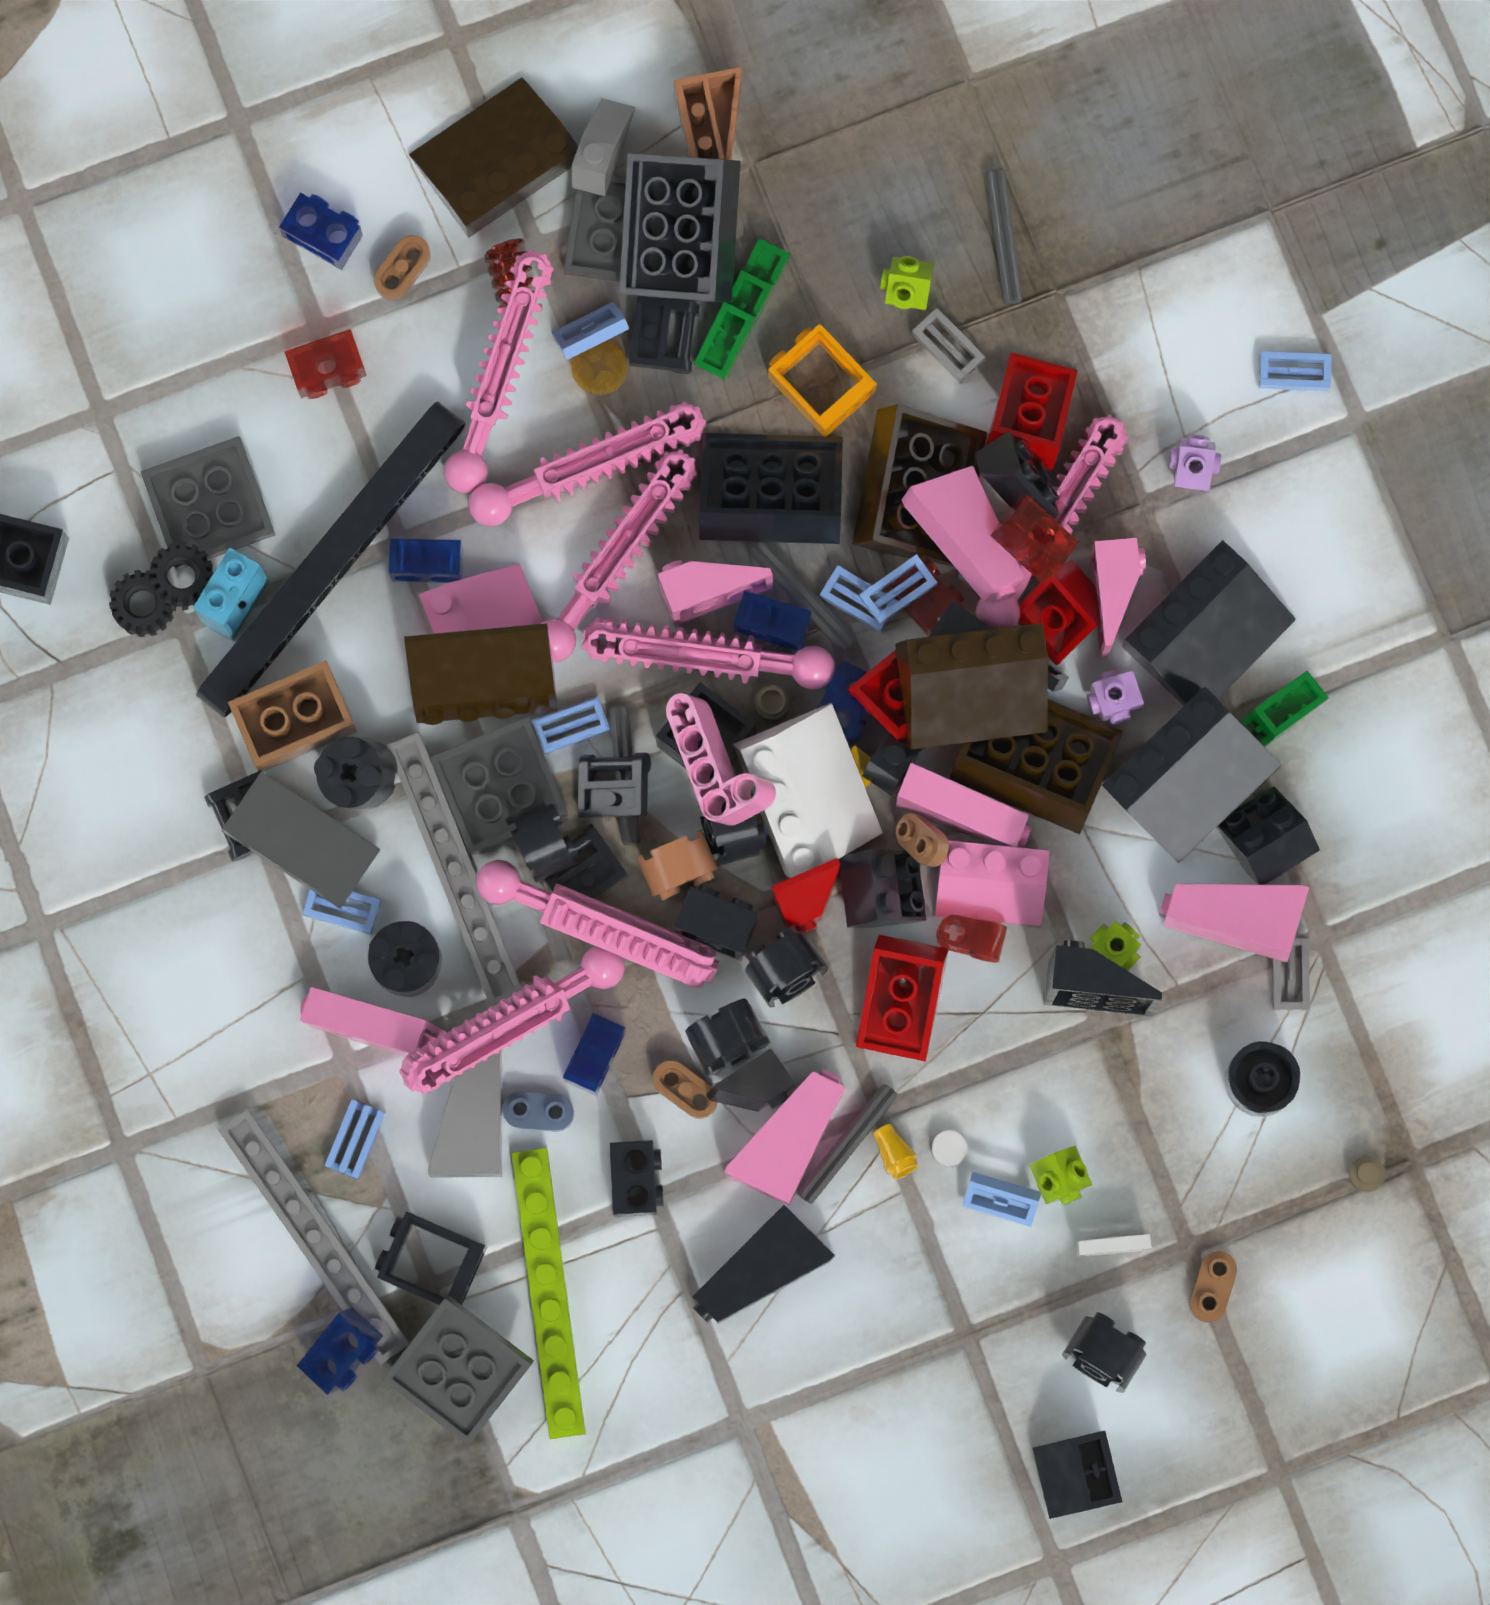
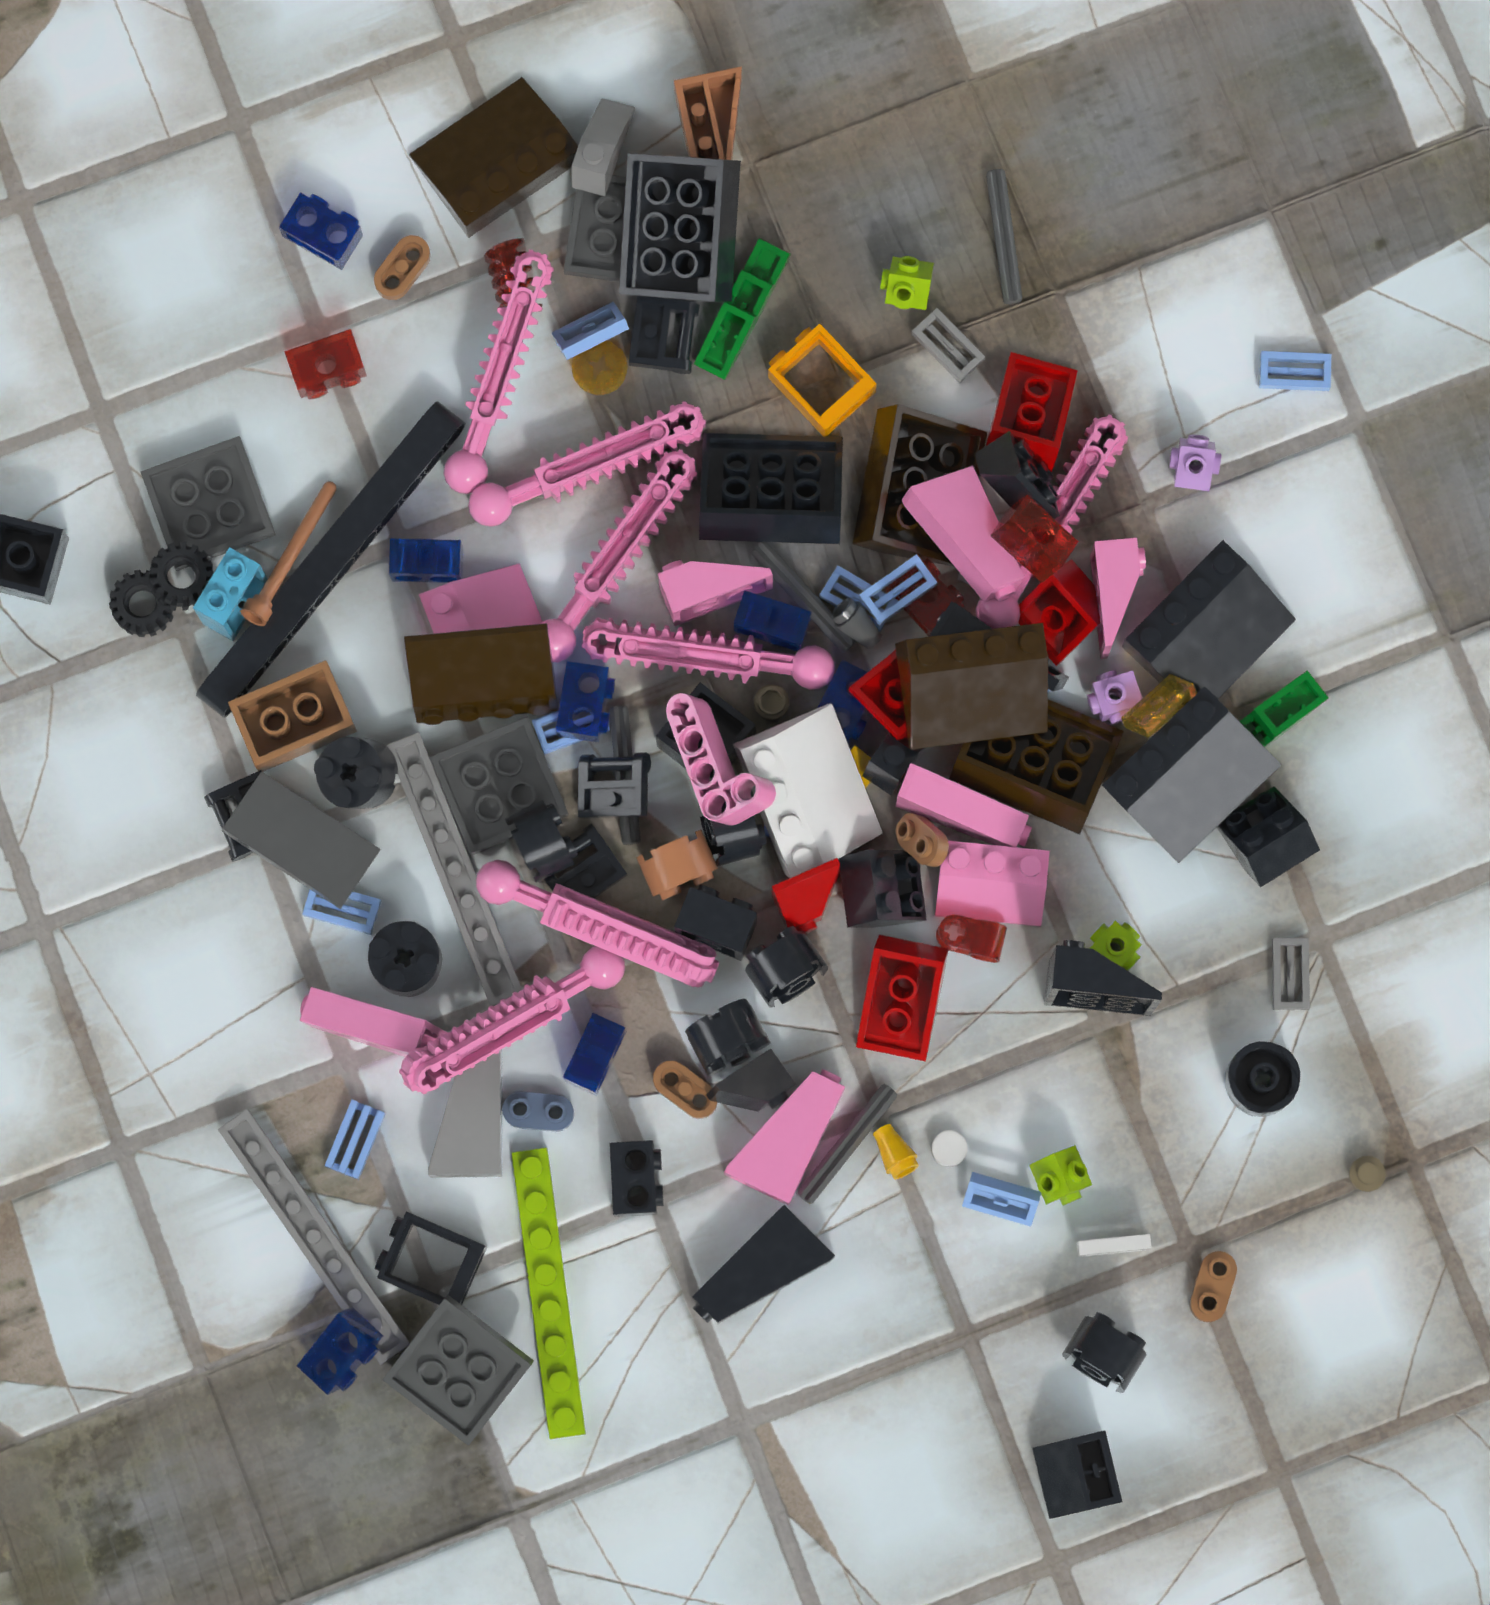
(258, 609): none -> nougat piece
(574, 701): none -> clear blue brick
(855, 622): none -> dark grey cone
(1159, 706): none -> clear yellow plate
(1238, 915): bright pink slope -> none

